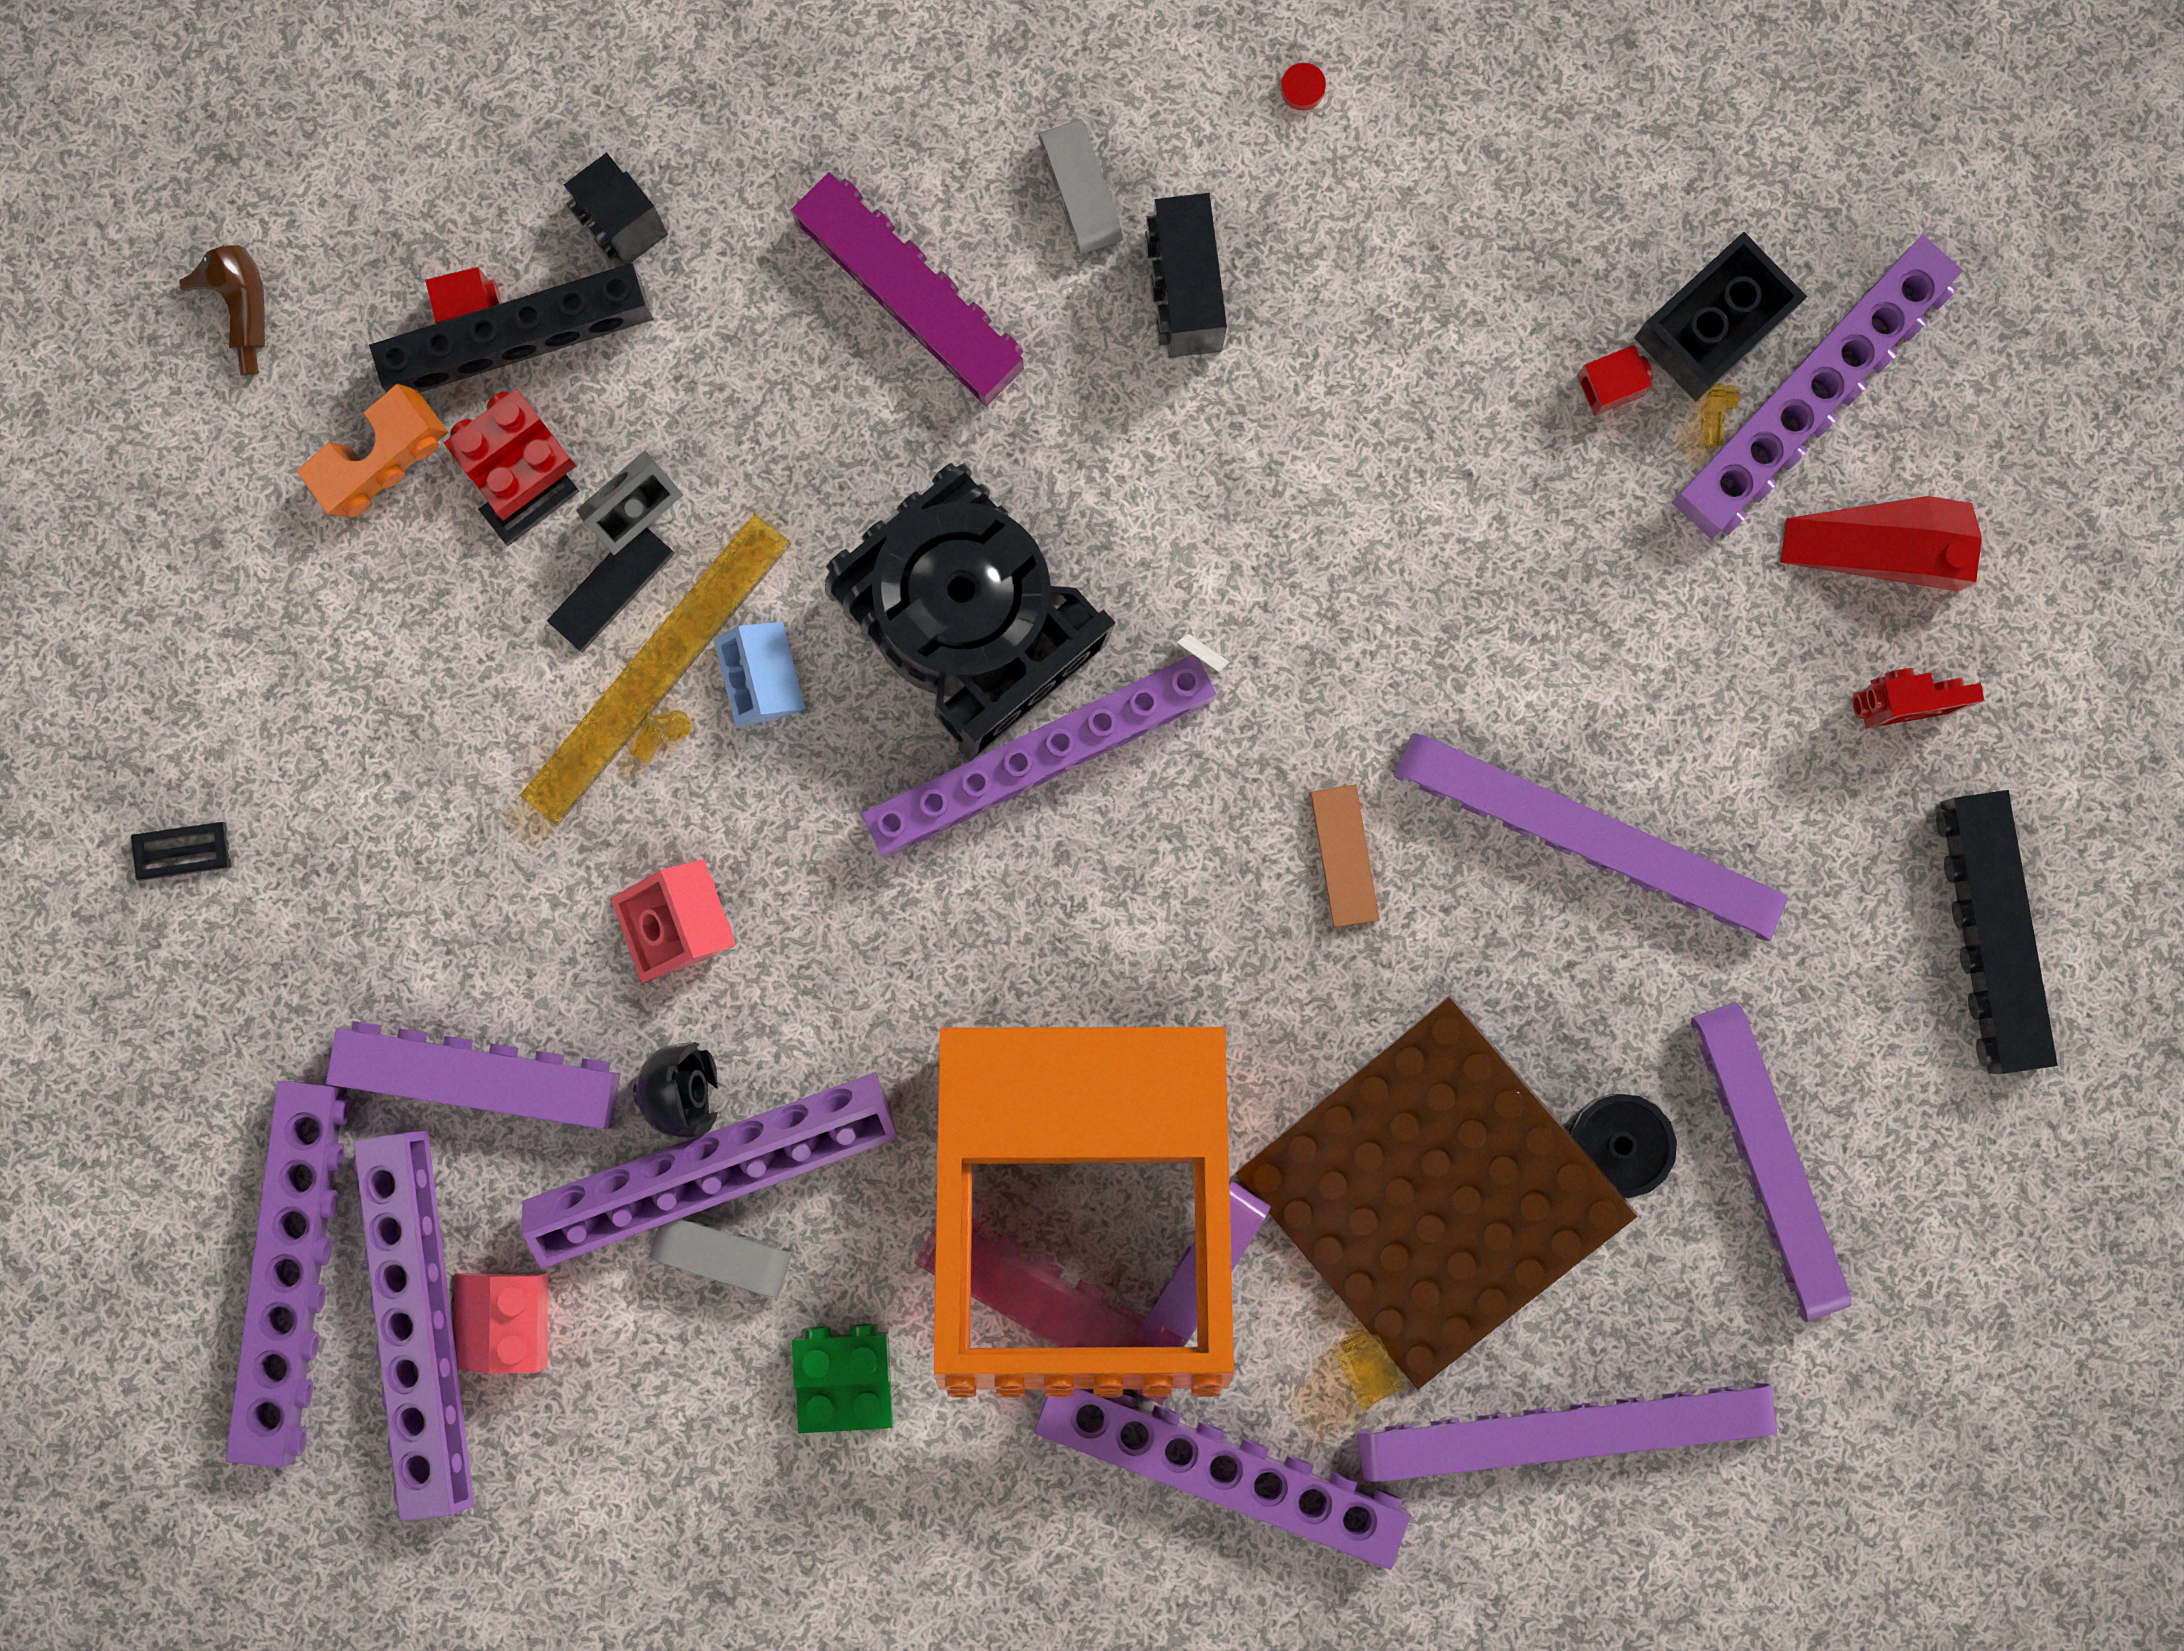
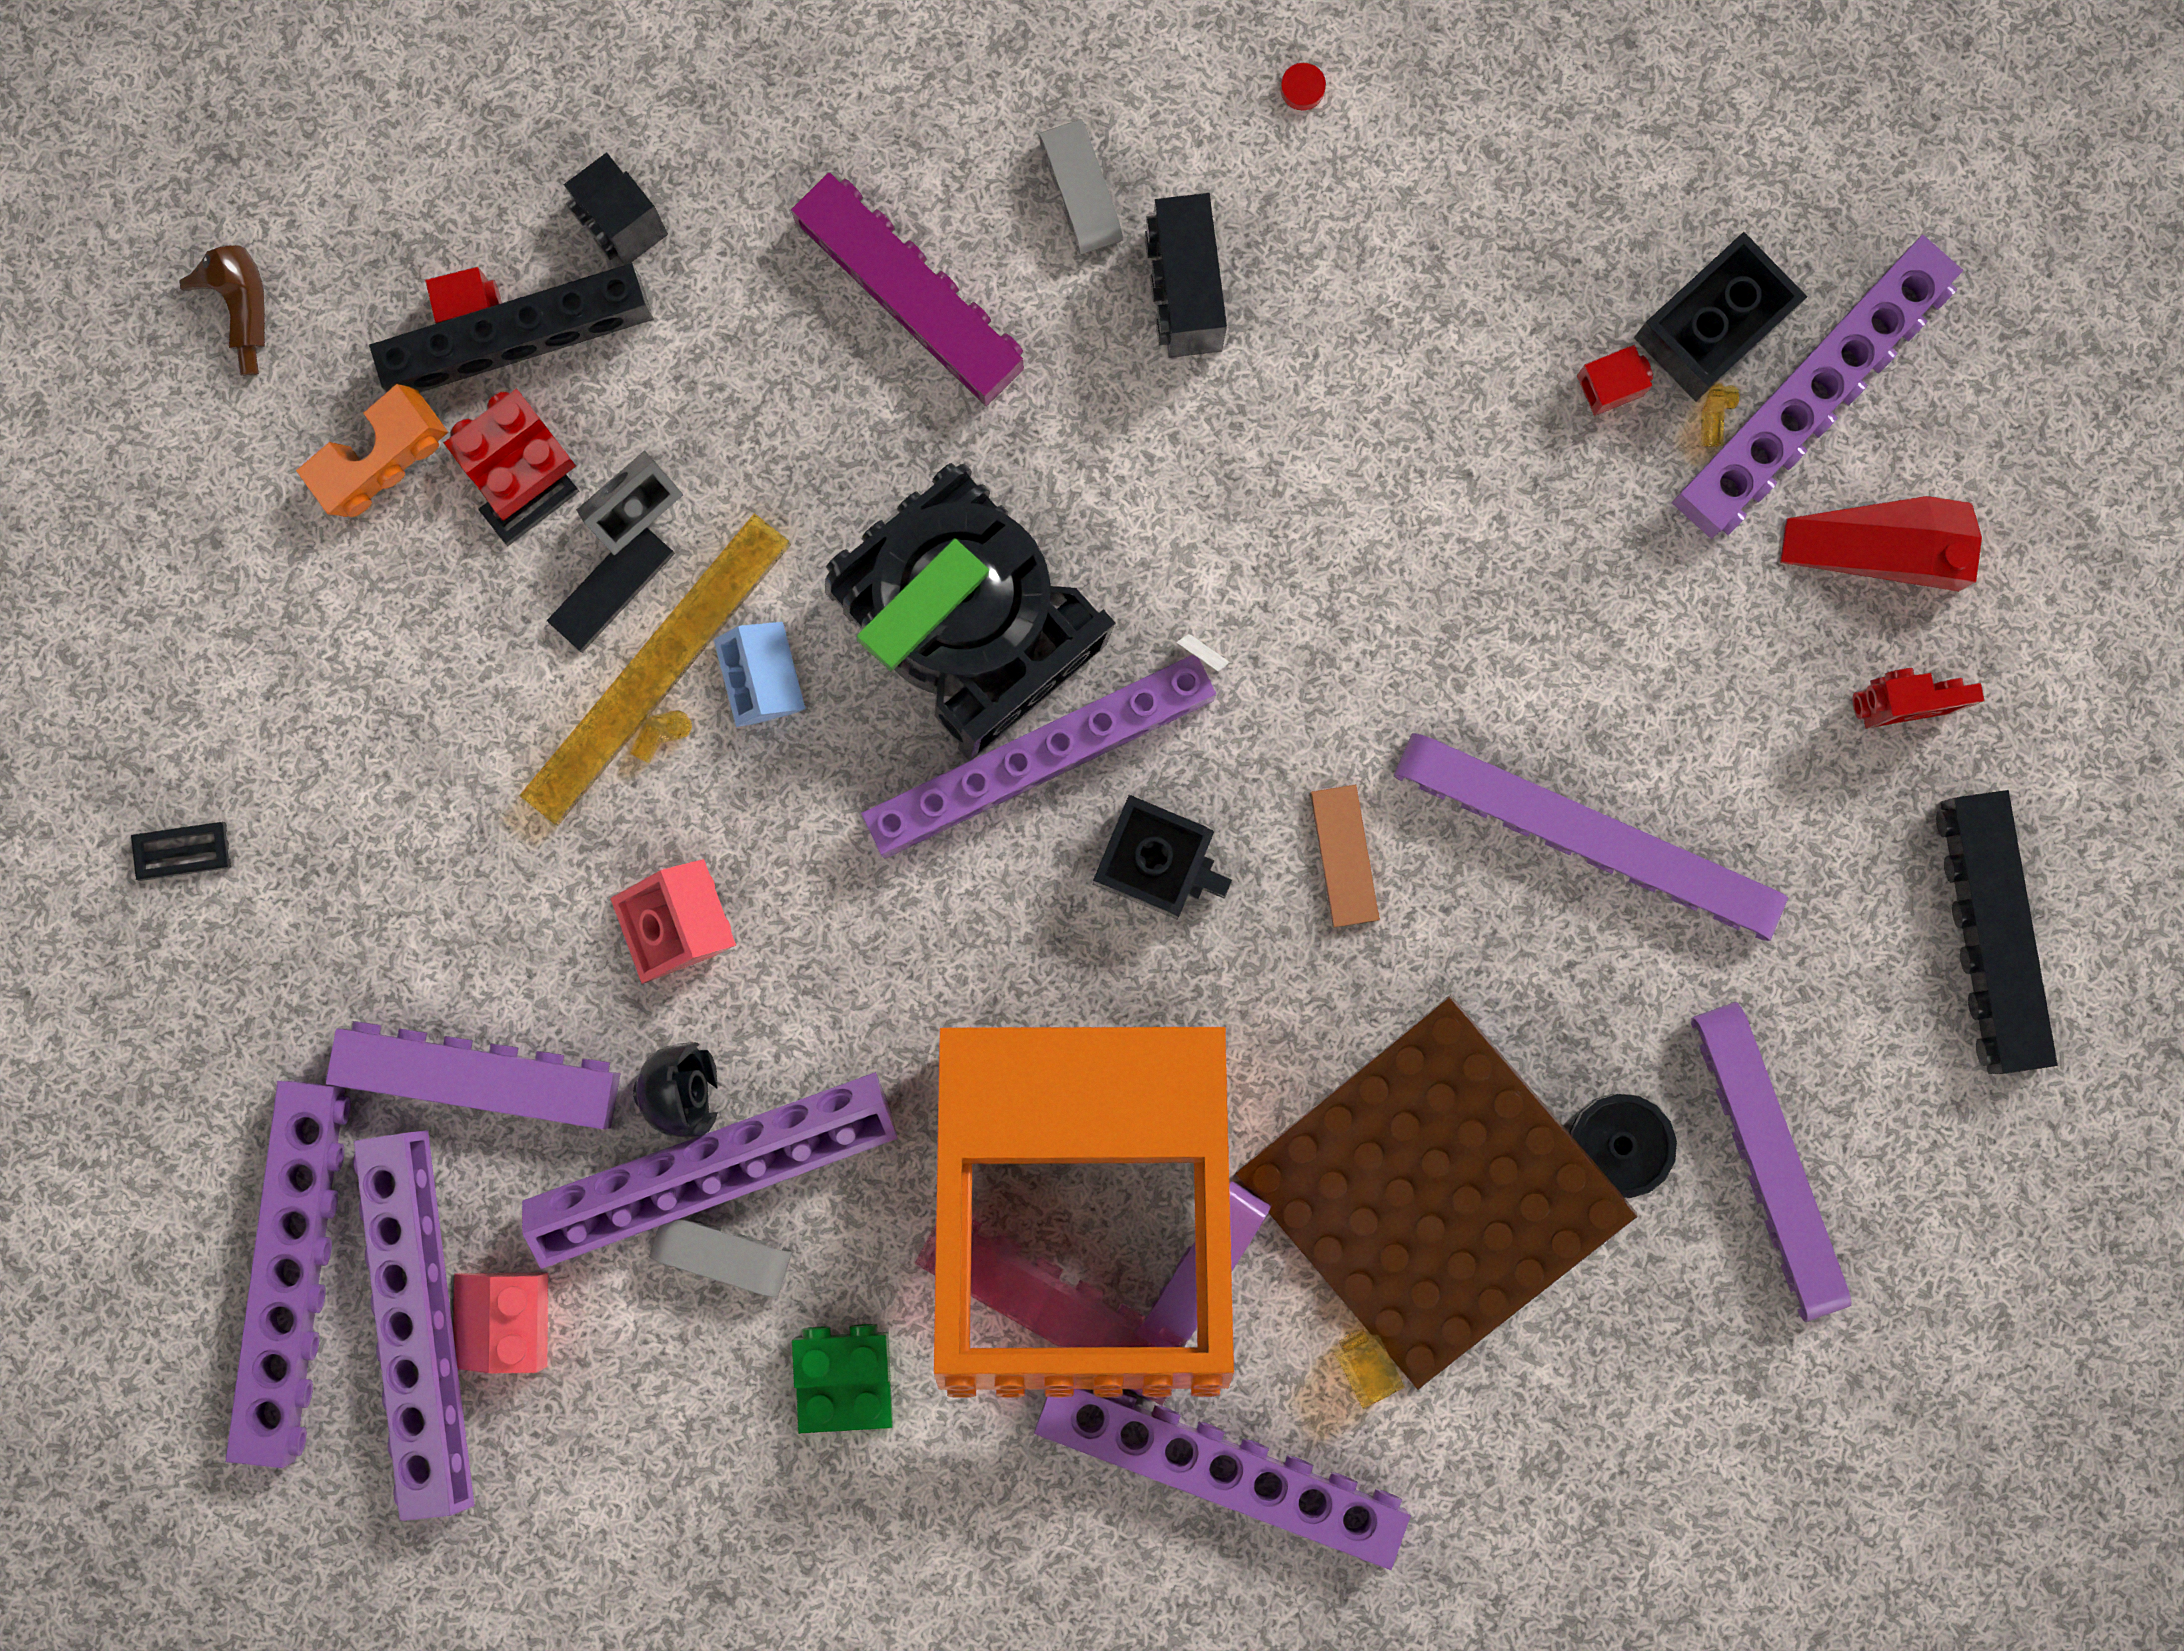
(922, 605): none -> bright green tile
(1181, 845): none -> black hinge
(1567, 1434): medium lavender beam -> none

